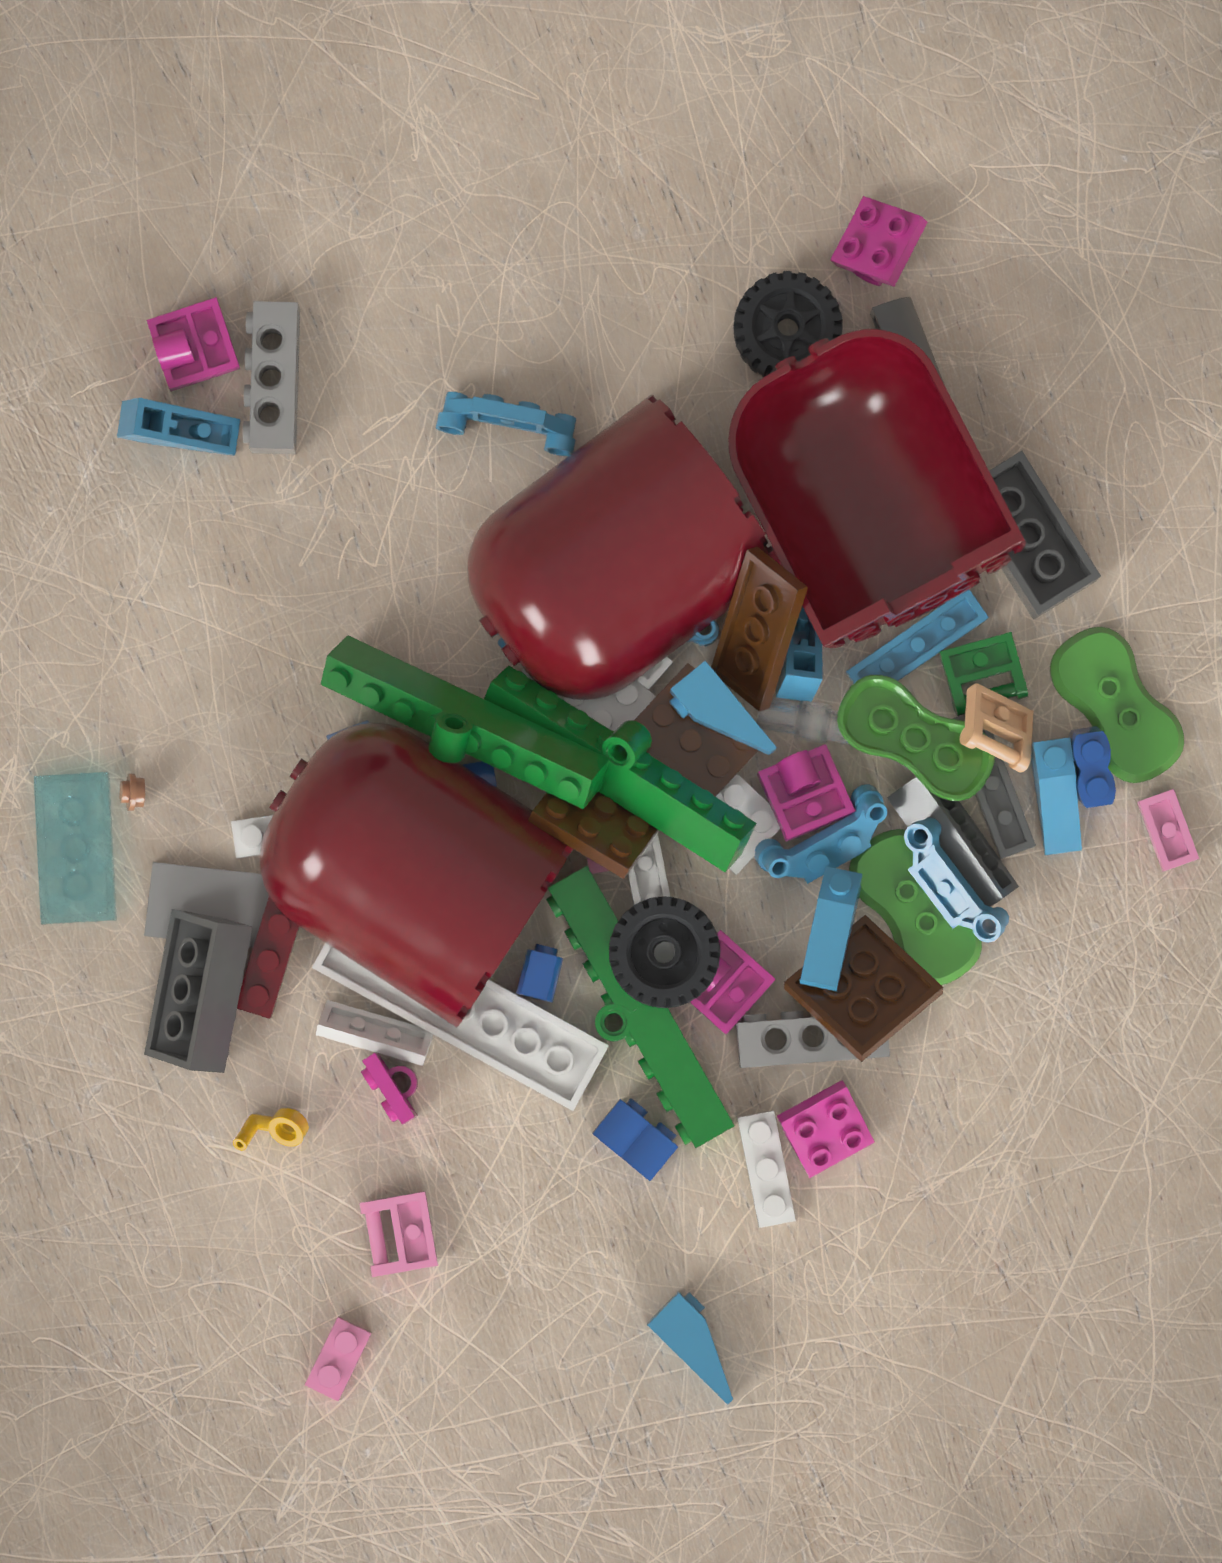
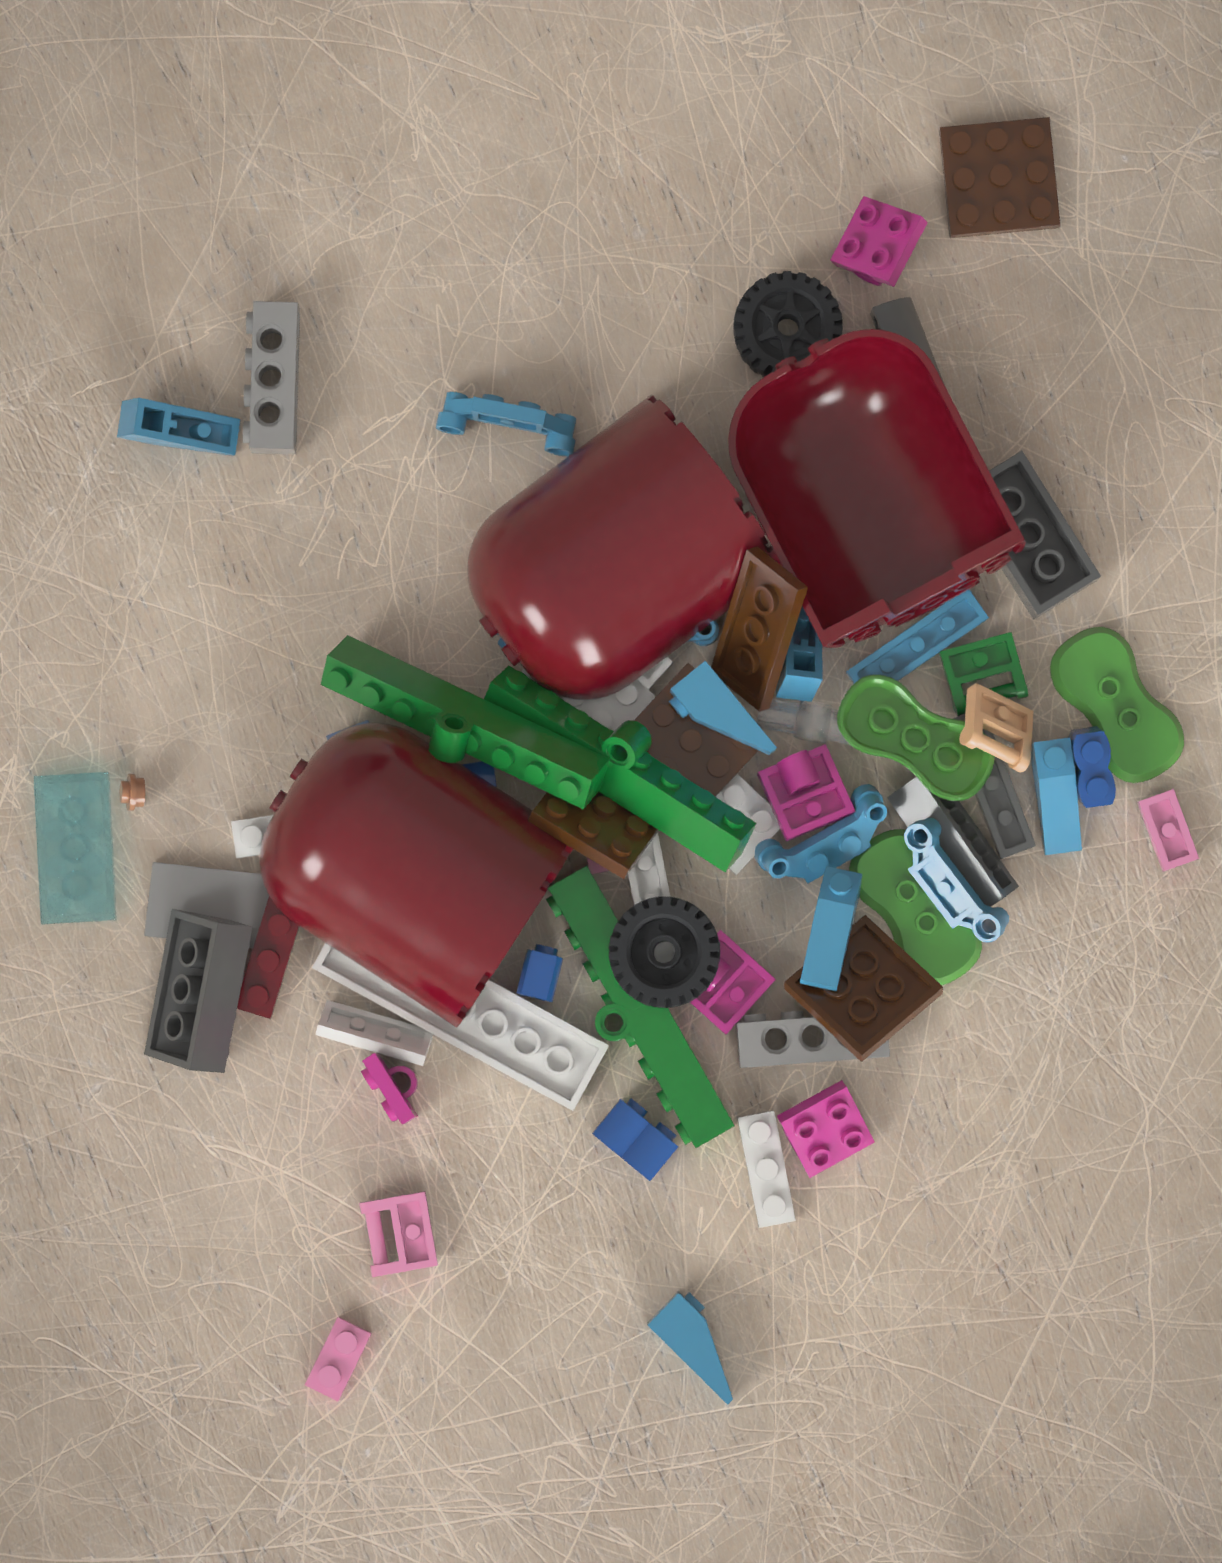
(193, 344): dark pink plate -> none
(286, 1127): yellow plate -> none
(999, 177): none -> reddish brown plate

